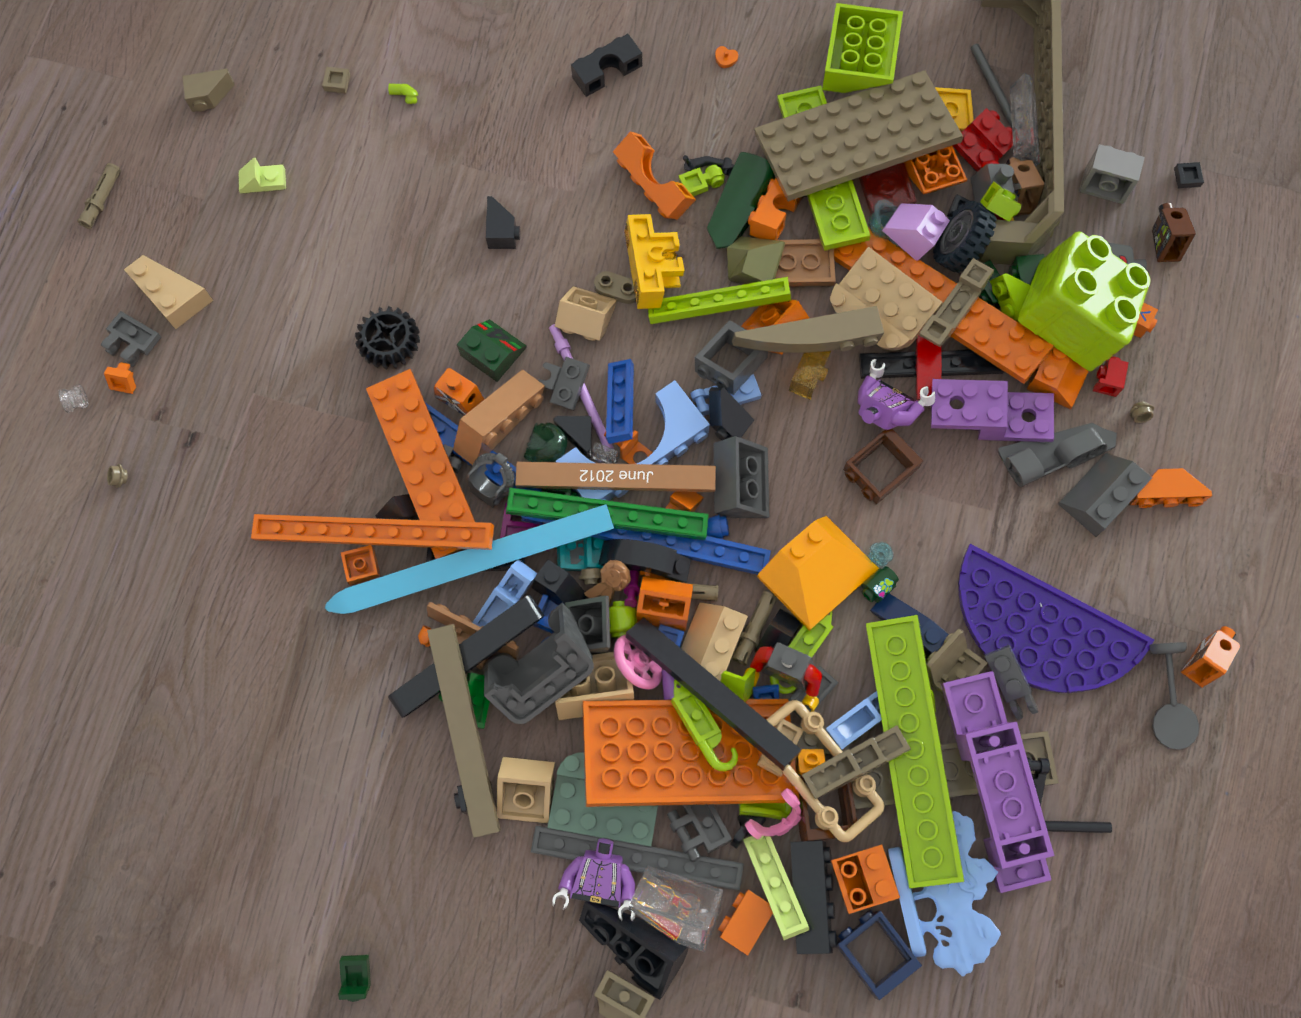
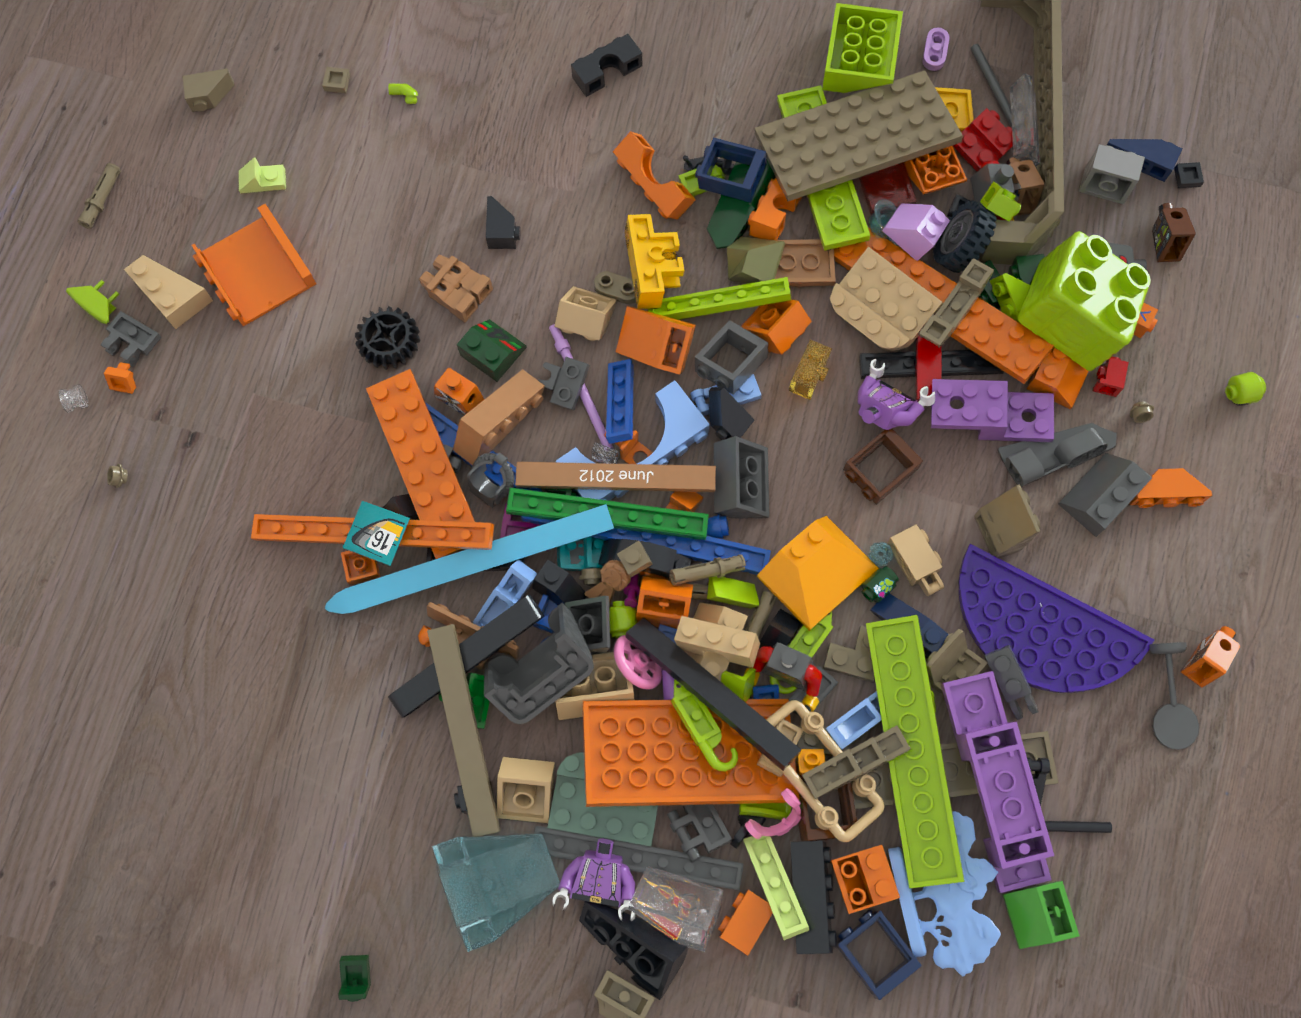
(93, 301): none -> lime piece
(255, 269): none -> orange panel
(376, 533): none -> slope
(456, 286): none -> medium nougat hips
(493, 882): none -> clear light blue wedge
(546, 443): clear green hair -> none
(578, 432): black slope -> none
(634, 559): none -> dark tan plate
(655, 340): none -> orange slope
(702, 636): none -> tan arch
(717, 567): none -> dark tan pin
(726, 58): orange piece -> none
(732, 592): none -> lime slope
(734, 152): none -> dark blue window
(816, 334): dark tan slope -> none
(849, 661): none -> dark tan plate
(917, 559): none -> tan brick
(935, 51): none -> lavender plate
(1008, 522): none -> dark tan slope
(1041, 915): none -> bright green slope
(1158, 154): none -> dark blue slope
(1245, 388): none -> lime head

